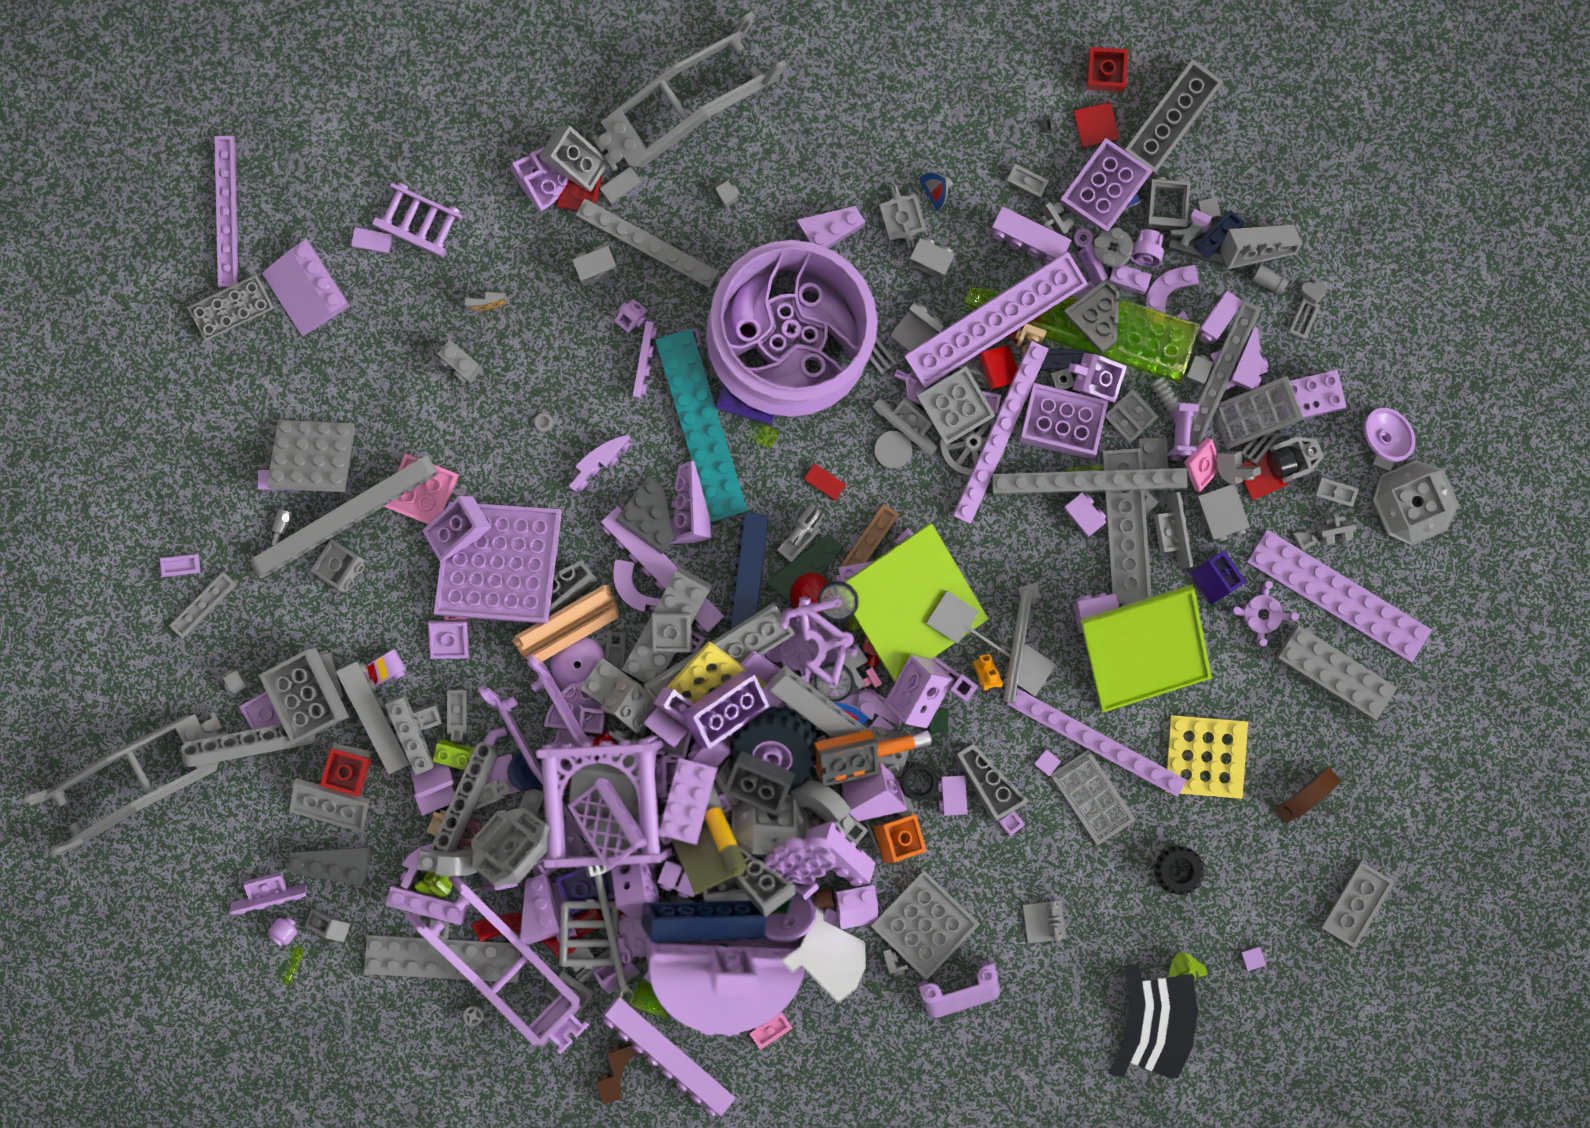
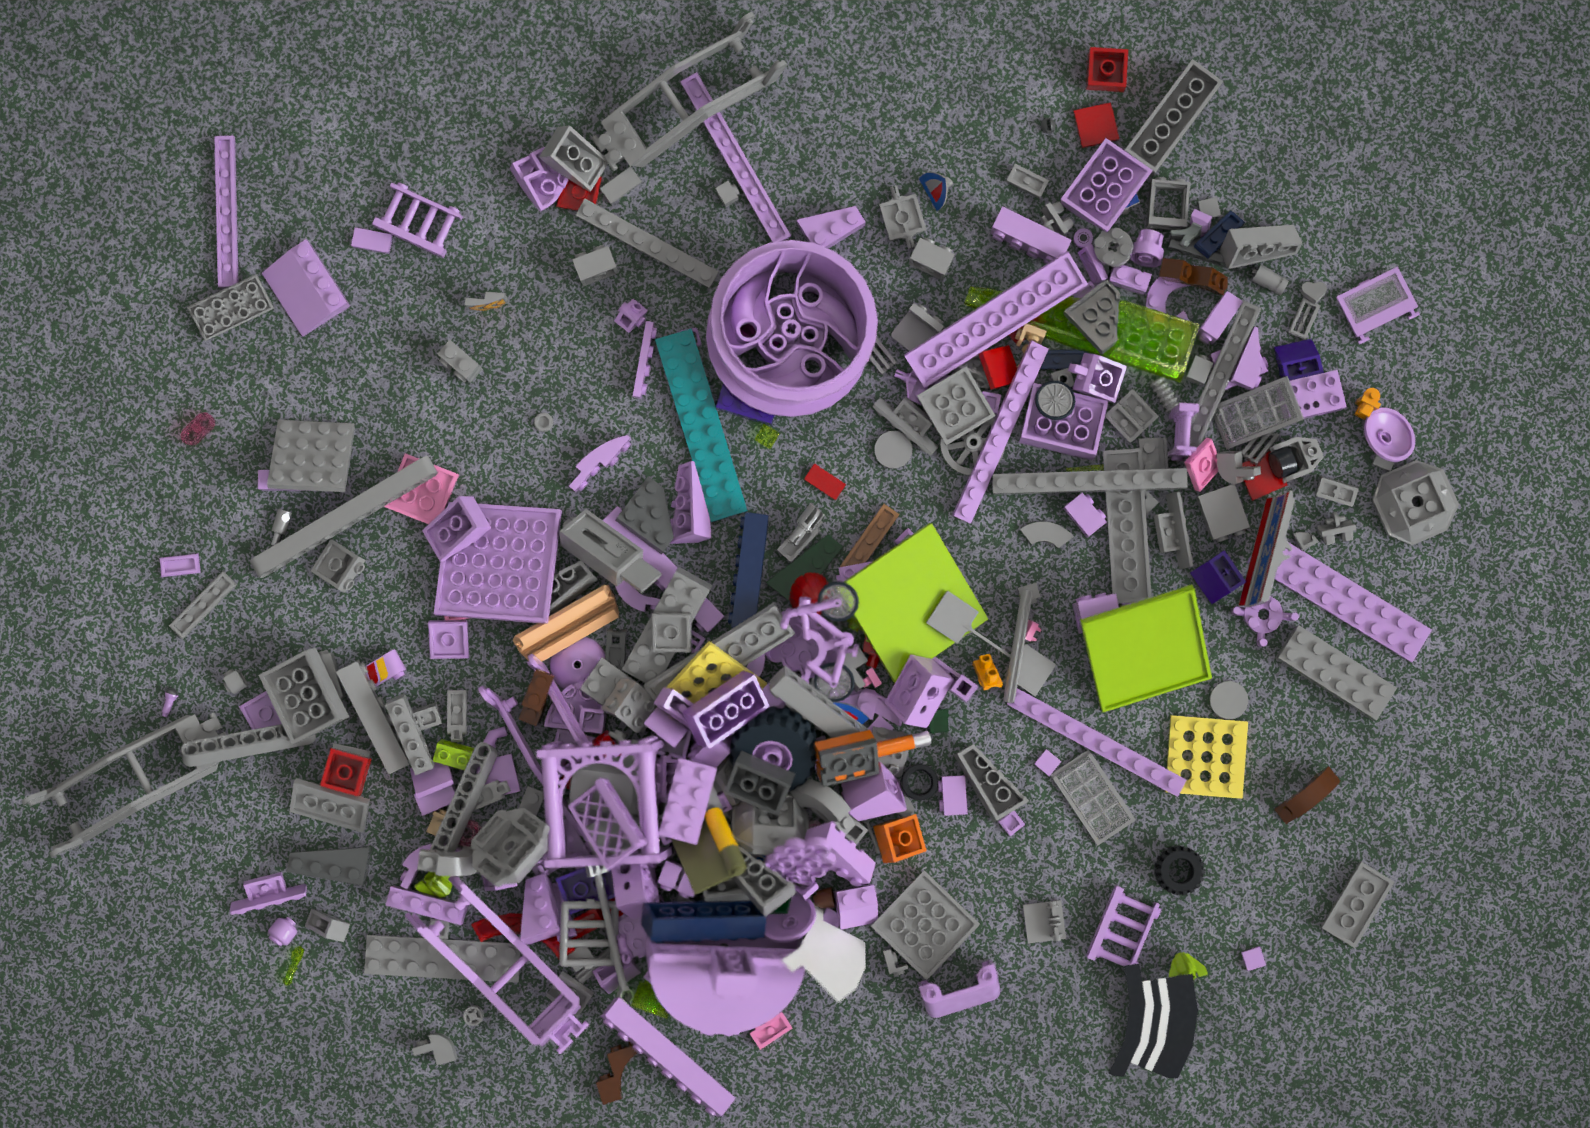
(170, 695): none -> lavender piece
(197, 428): none -> clear pink plate
(440, 1044): none -> light grey brick
(521, 774): dark blue tile -> none
(536, 696): none -> reddish brown arch
(607, 551): none -> light grey piece
(737, 162): none -> lavender plate
(760, 667): lavender tile -> none
(1032, 627): none -> bright pink tile
(1046, 532): none -> light grey tile
(1055, 400): none -> light grey wheel
(1110, 914): none -> lavender fence
(1197, 276): none -> reddish brown arch
(1228, 700): none -> light grey tile
(1267, 550): none -> hinge
(1298, 360): none -> dark purple slope
(1367, 403): none -> light orange hips
(1377, 302): none -> piece

